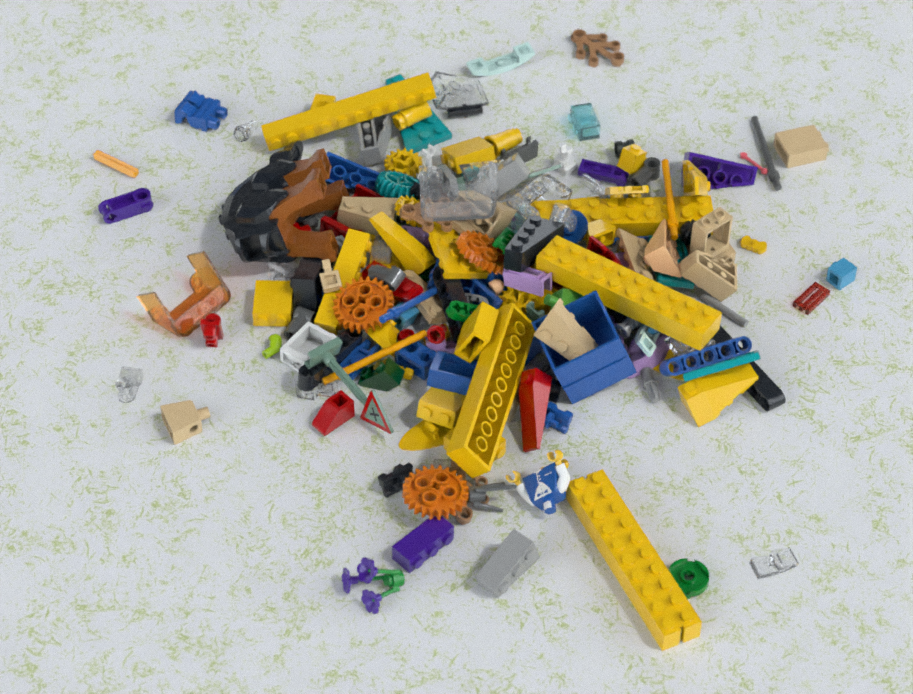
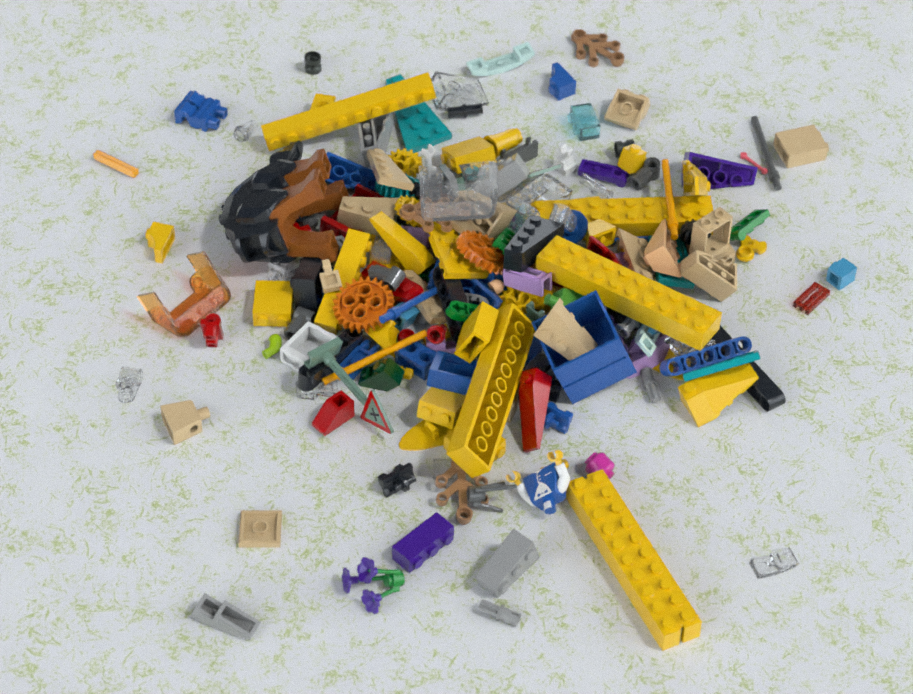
(126, 205): dark purple piece -> none
(161, 239): none -> yellow arch
(225, 617): none -> light grey slope
(260, 528): none -> tan tile
(312, 62): none -> pearl dark grey wheel
(387, 171): none -> tan wing
(408, 116): yellow plant -> none
(435, 492): orange gear -> none
(500, 612): none -> light grey axle
(562, 83): none -> blue arch
(599, 461): none -> dark pink head
(627, 109): none -> tan plate
(631, 191): yellow wing -> none
(689, 568): green plate -> none
(725, 310): light grey bar -> none
(745, 253): none -> yellow plate
(747, 224): none -> green plate

